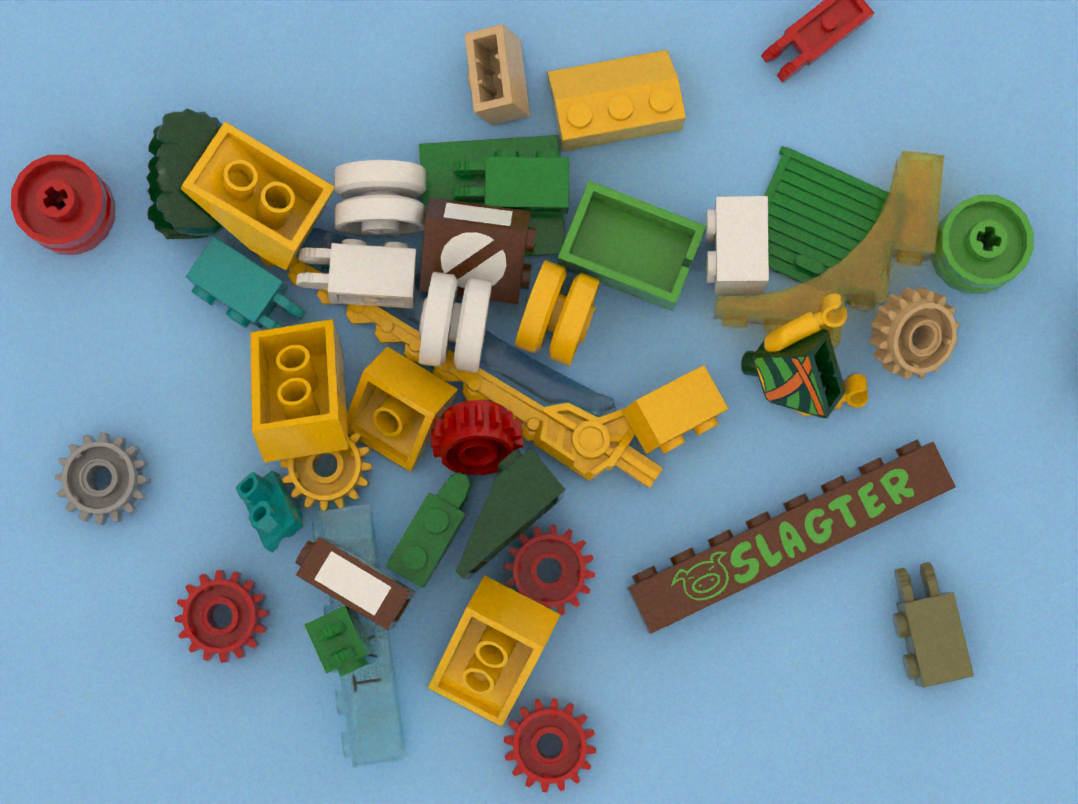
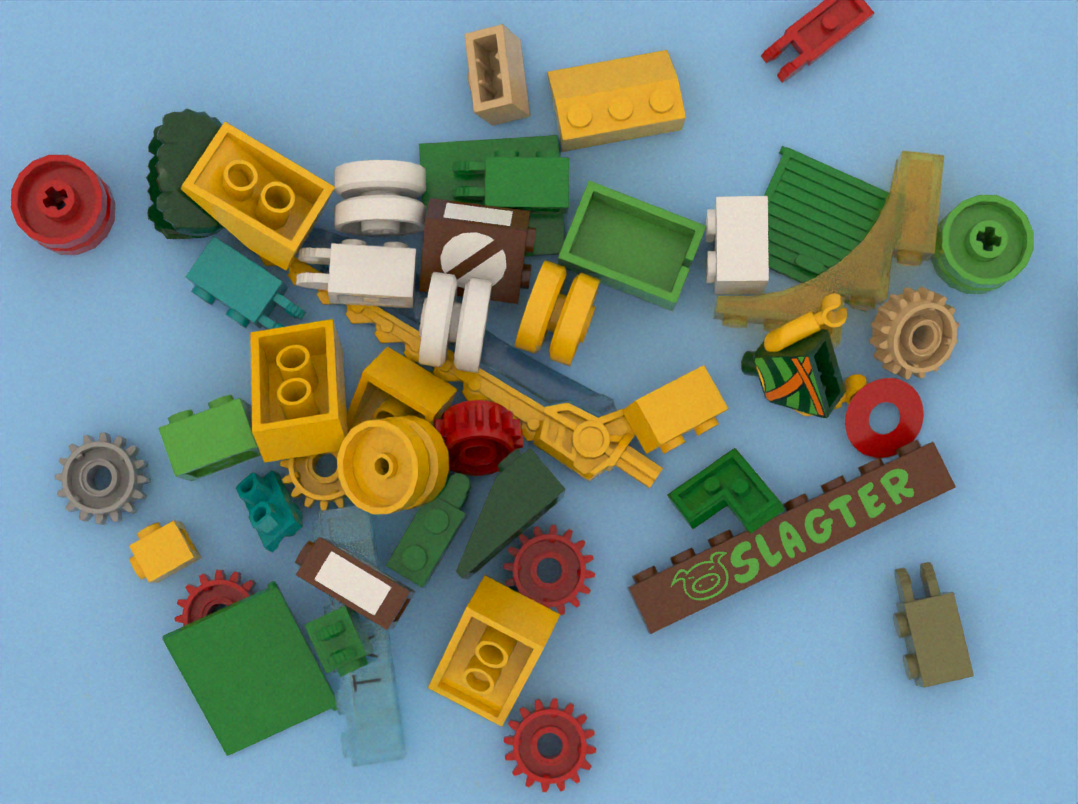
(162, 551): none -> yellow brick
(210, 439): none -> bright green brick
(251, 669): none -> green piece
(392, 464): none -> yellow wheel
(731, 484): none -> green tile
(860, 407): none -> red piece

